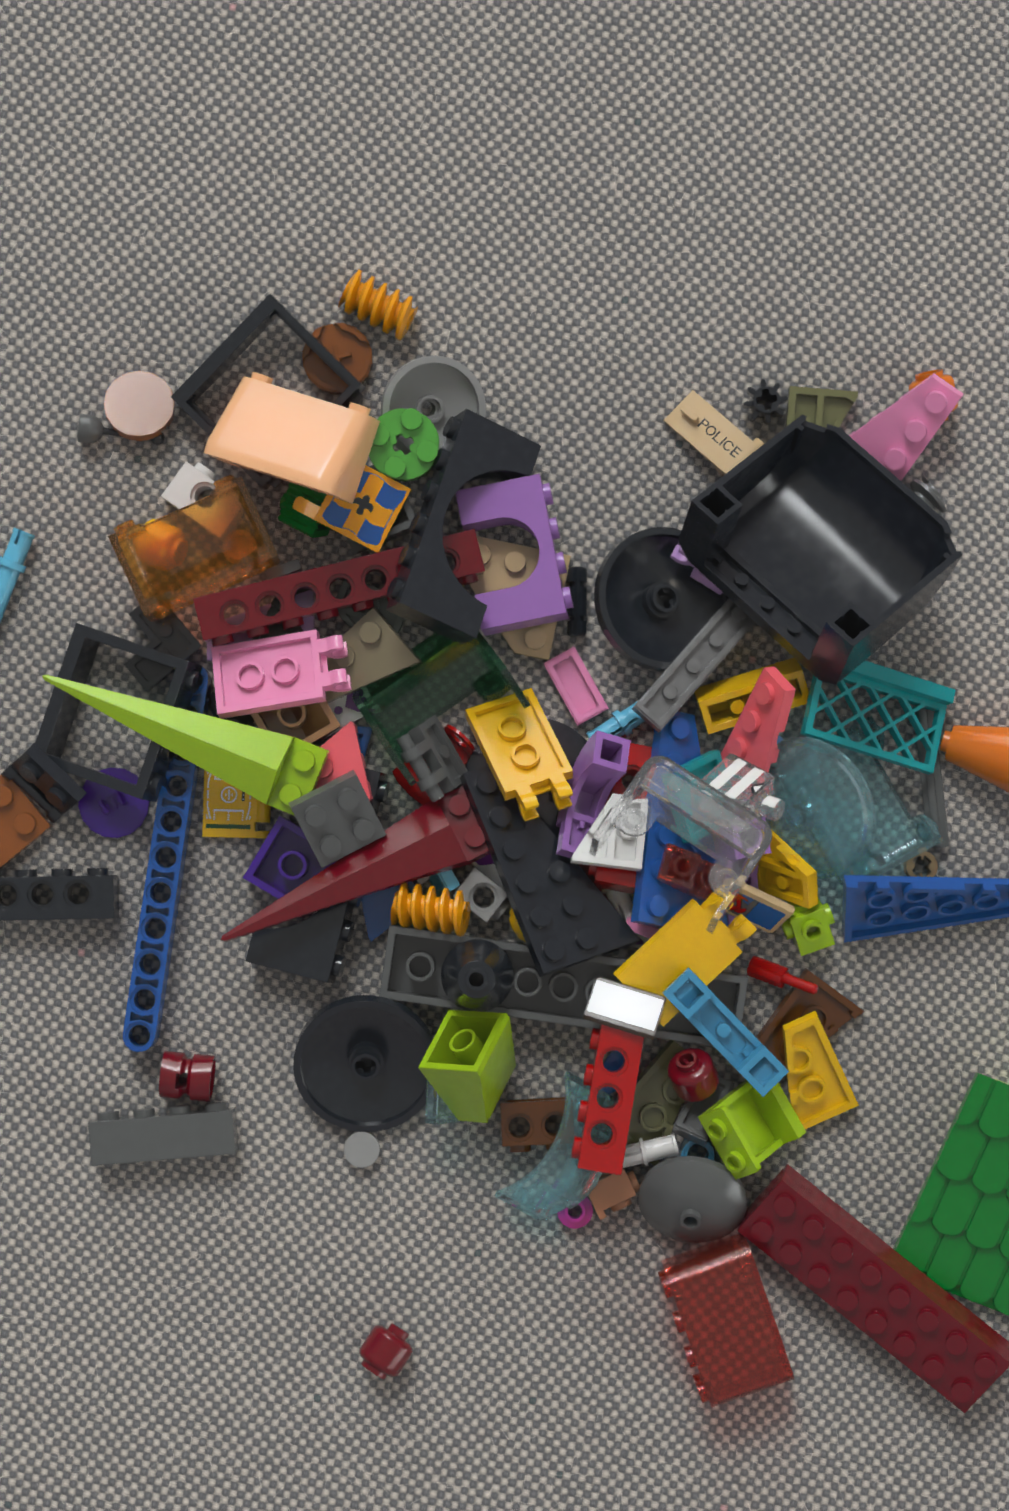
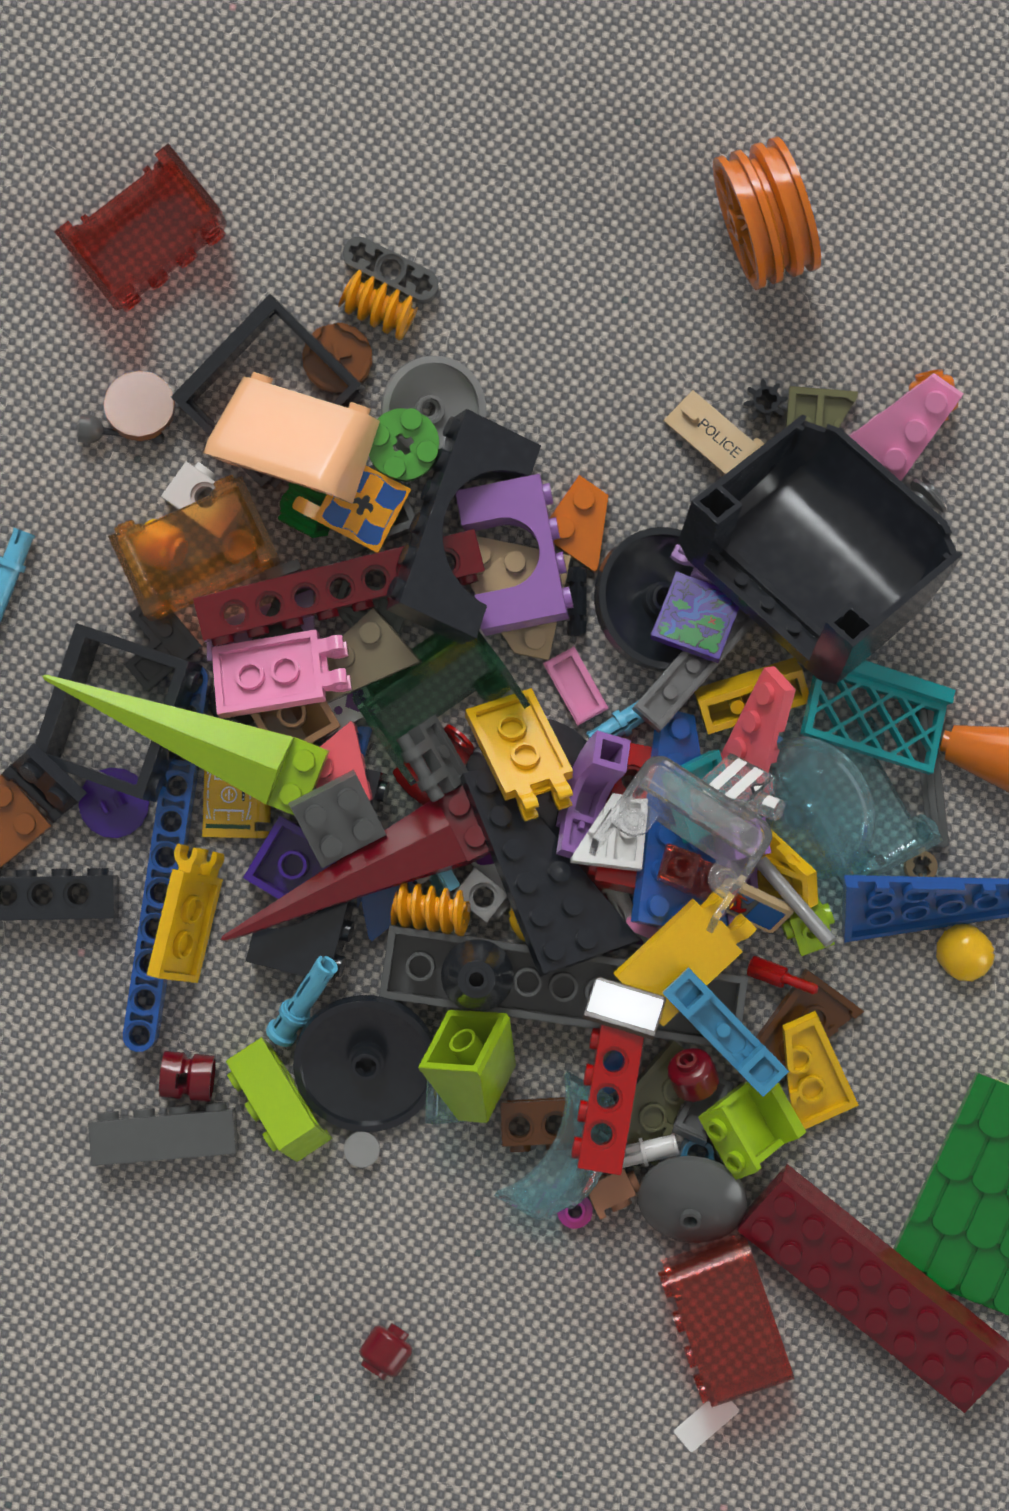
(145, 231): none -> clear red windscreen
(187, 916): none -> yellow tile
(275, 1101): none -> lime wedge
(296, 1010): none -> medium azure pin
(418, 274): none -> dark grey beam
(582, 522): none -> orange wing
(695, 618): none -> tile
(704, 1423): none -> white sticker
(767, 212): none -> orange wheel
(796, 902): none -> light grey bar
(965, 952): none -> yellow hair

